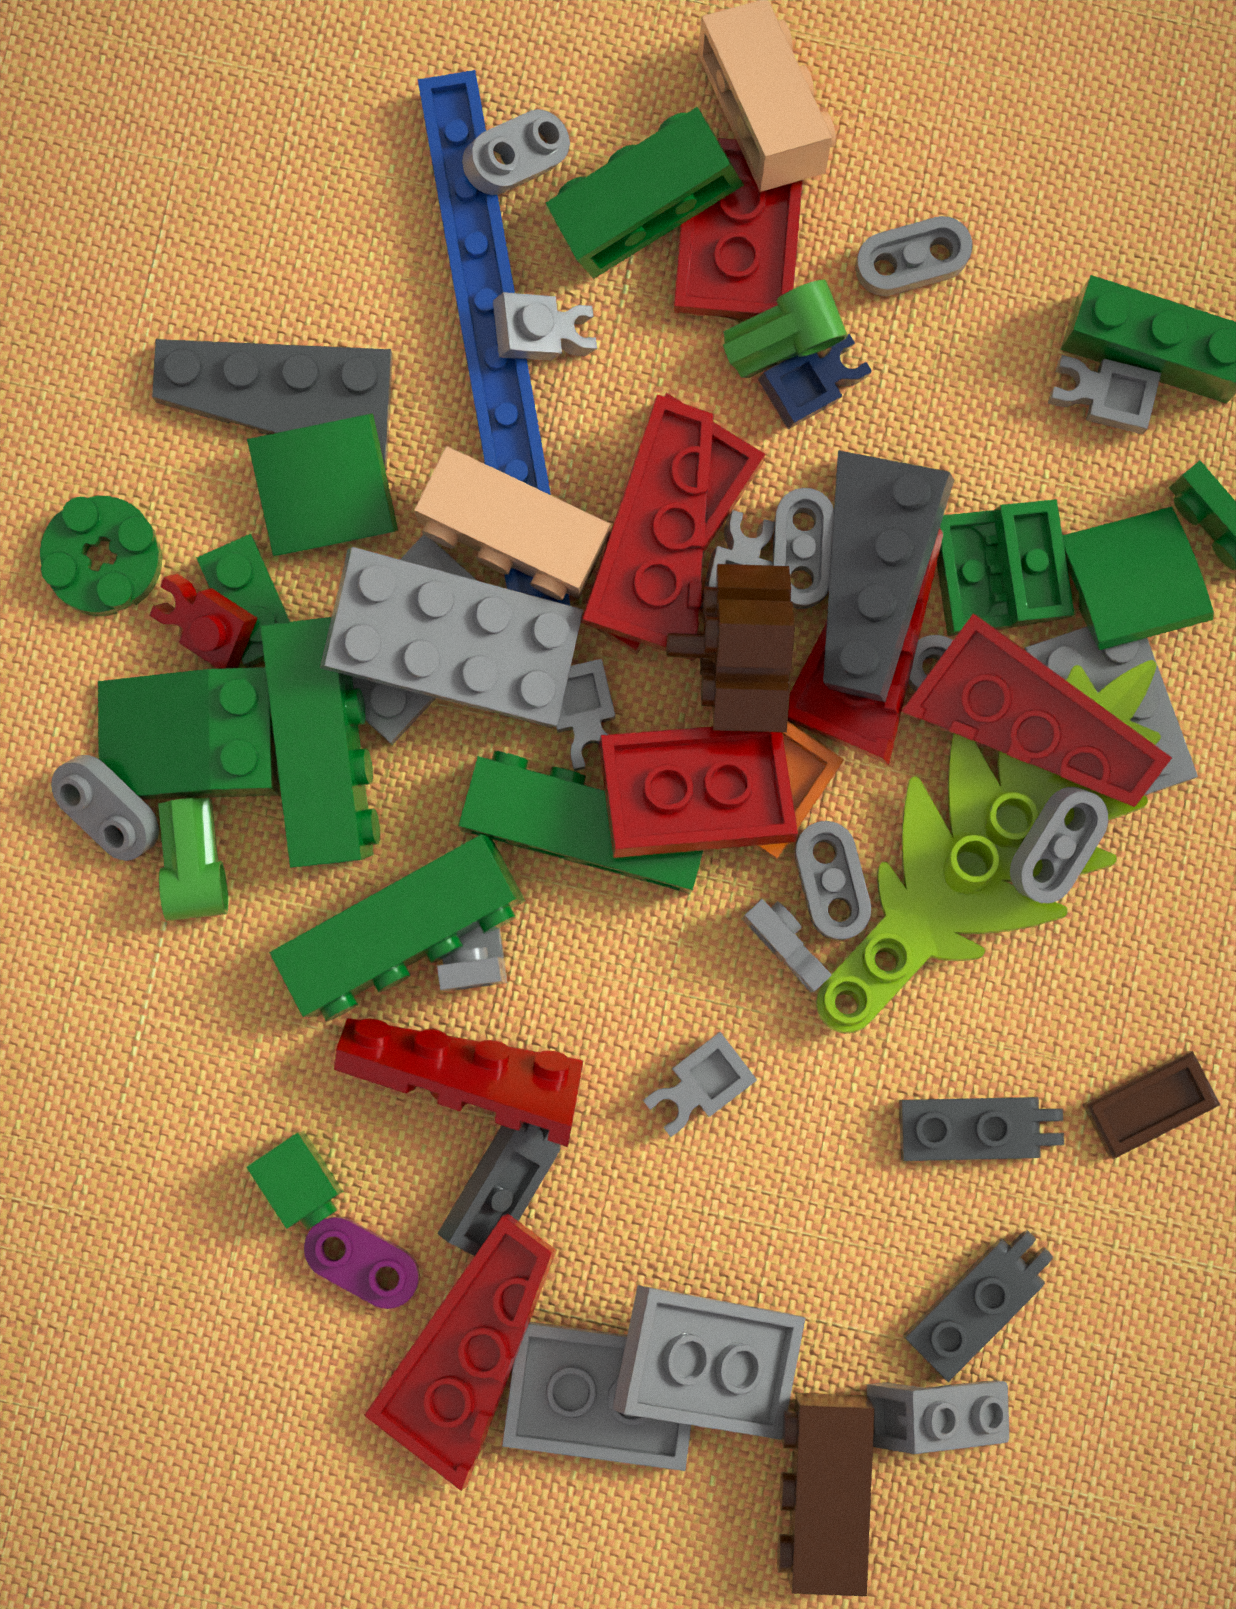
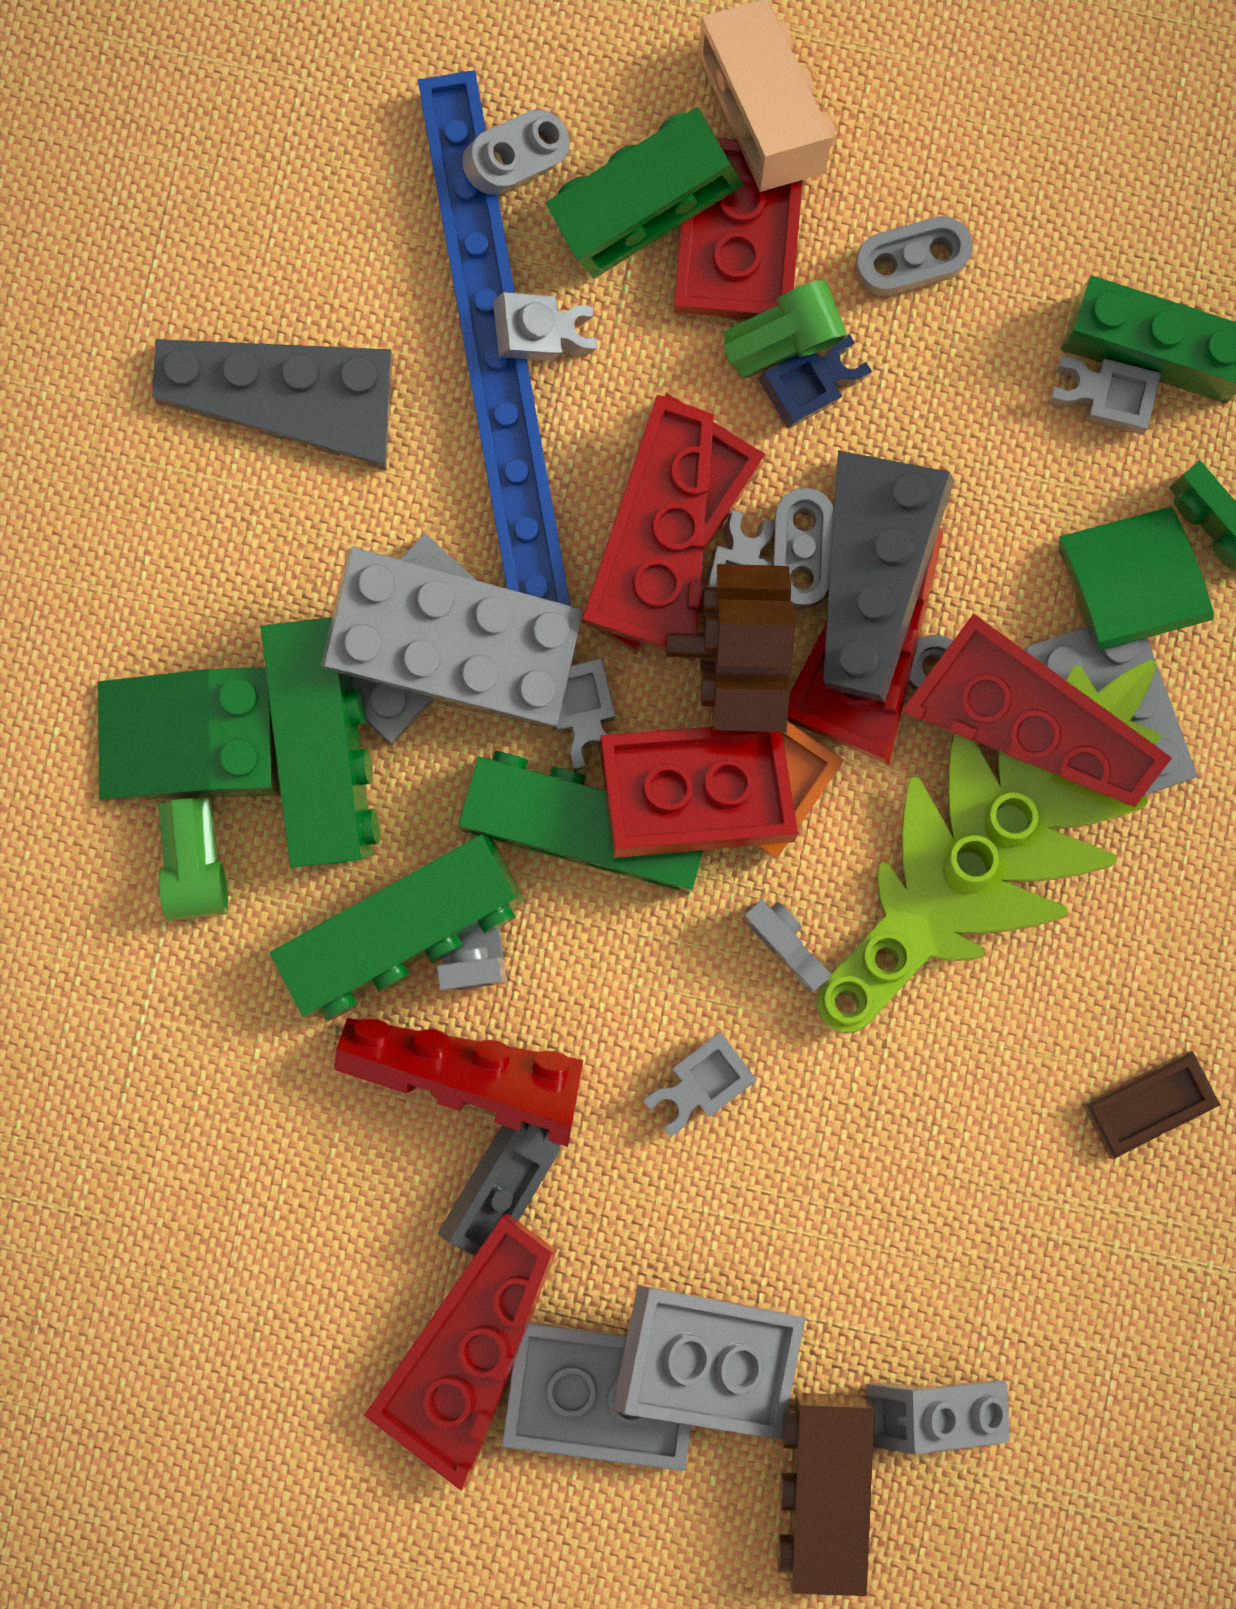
(85, 524): green plate -> none
(100, 803): light grey plate -> none
(210, 622): red plate -> none
(244, 579): green plate -> none
(296, 1182): green brick -> none
(322, 484): green slope -> none
(362, 1259): magenta plate -> none
(511, 525): light nougat brick -> none
(832, 881): light grey plate -> none
(975, 1128): dark grey hinge -> none
(978, 1305): dark grey hinge -> none
(1004, 566): green slope -> none
(1060, 847): light grey plate -> none

